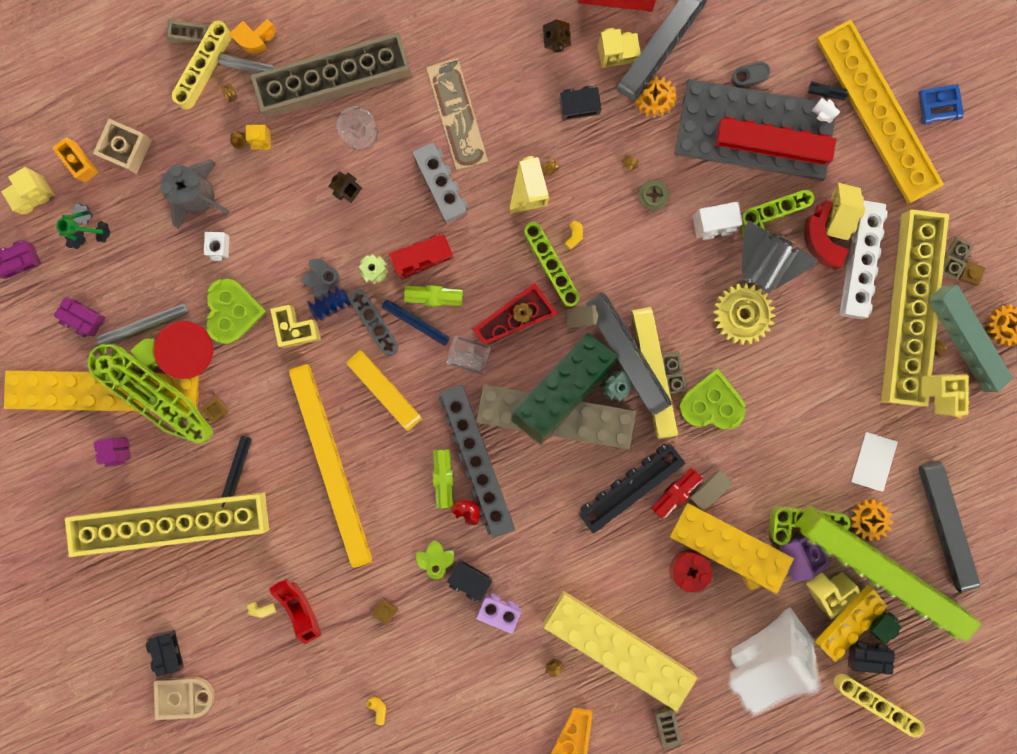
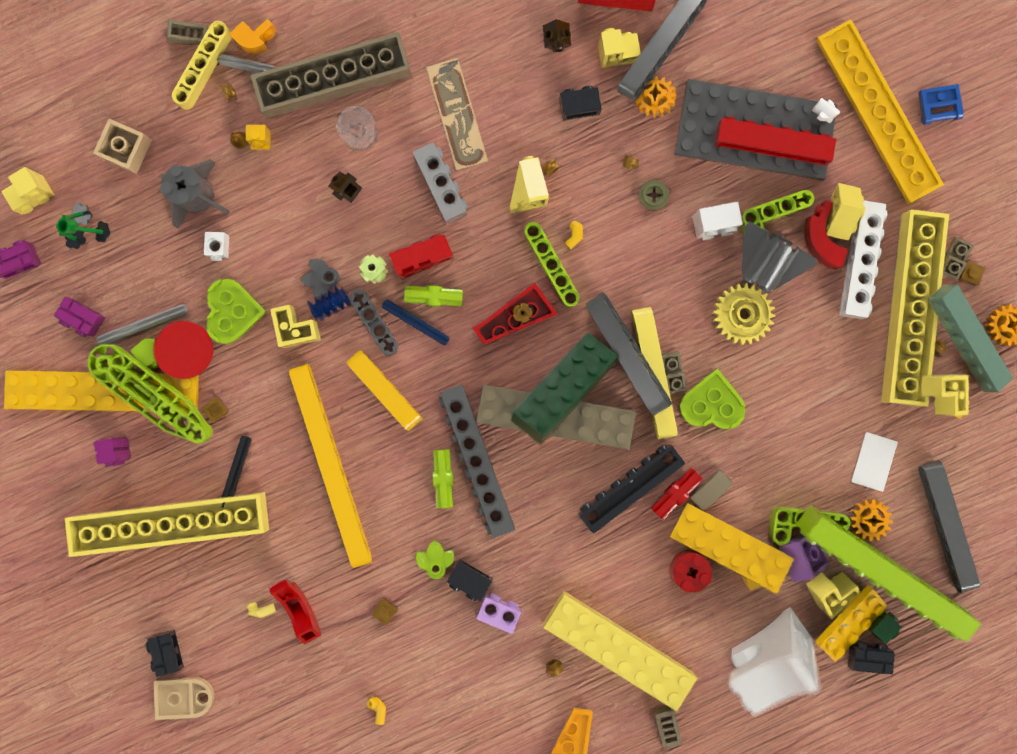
(75, 160): light orange brick -> none
(468, 355): clear brick -> none
(468, 510): red hair -> none
(581, 317): dark tan slope -> none
(616, 385): sand green brick -> none
(754, 73): dark grey piece -> none
(827, 91): black axle -> none
(886, 709): light yellow beam -> none

